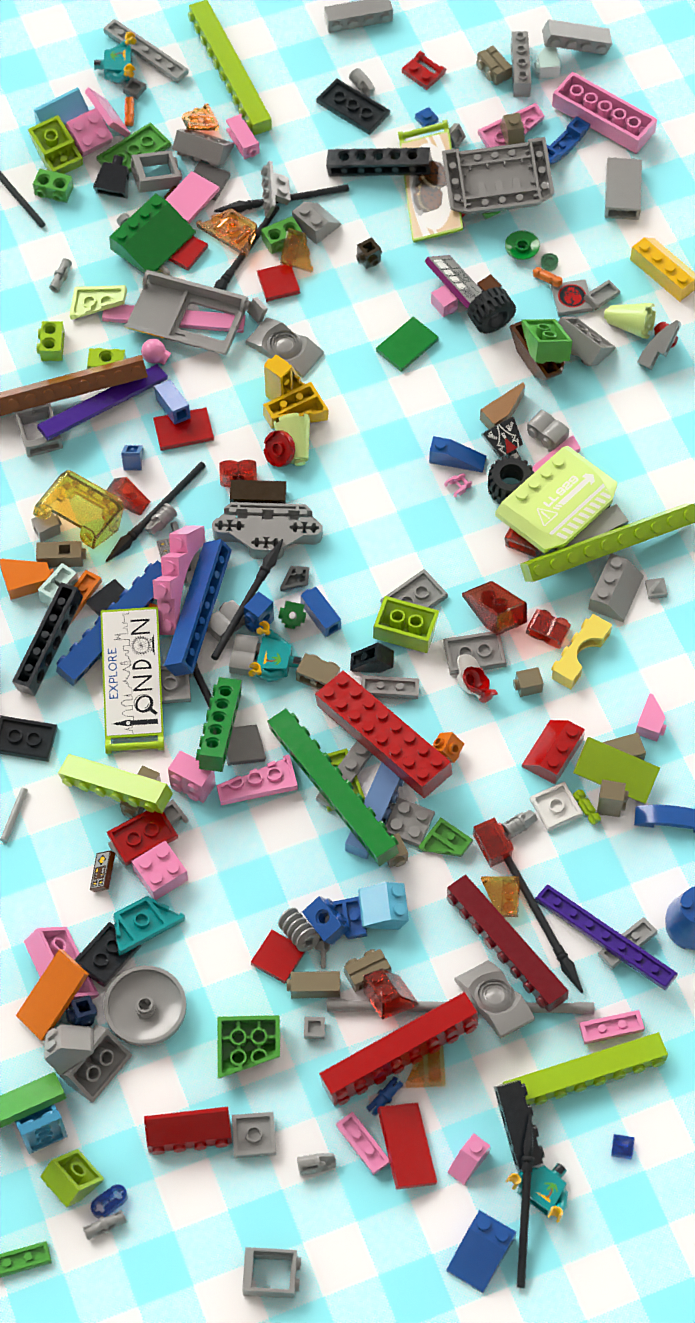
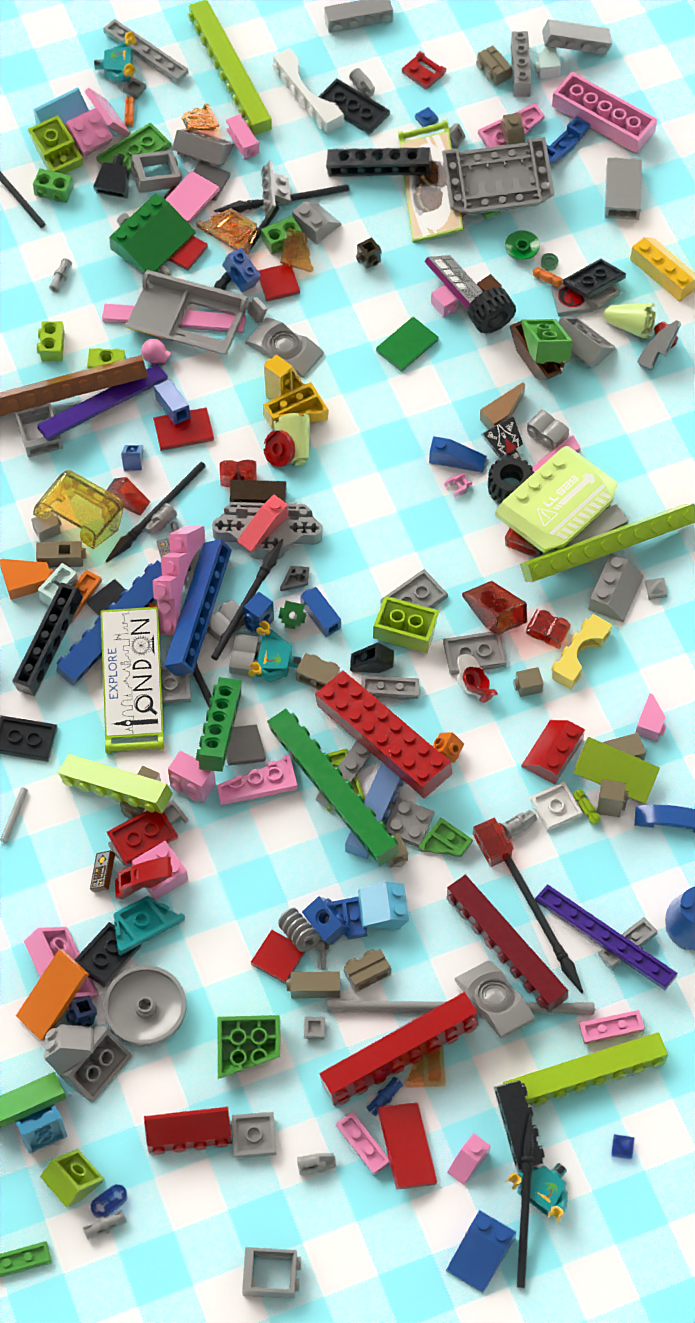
(94, 299): yellowish green wing -> none
(142, 876): none -> red slope
(241, 270): none -> blue brick
(264, 523): none -> coral slope
(325, 113): none -> white arch
(387, 993): clear red slope -> none
(503, 893): clear orange wing -> none
(594, 278): none -> black tile

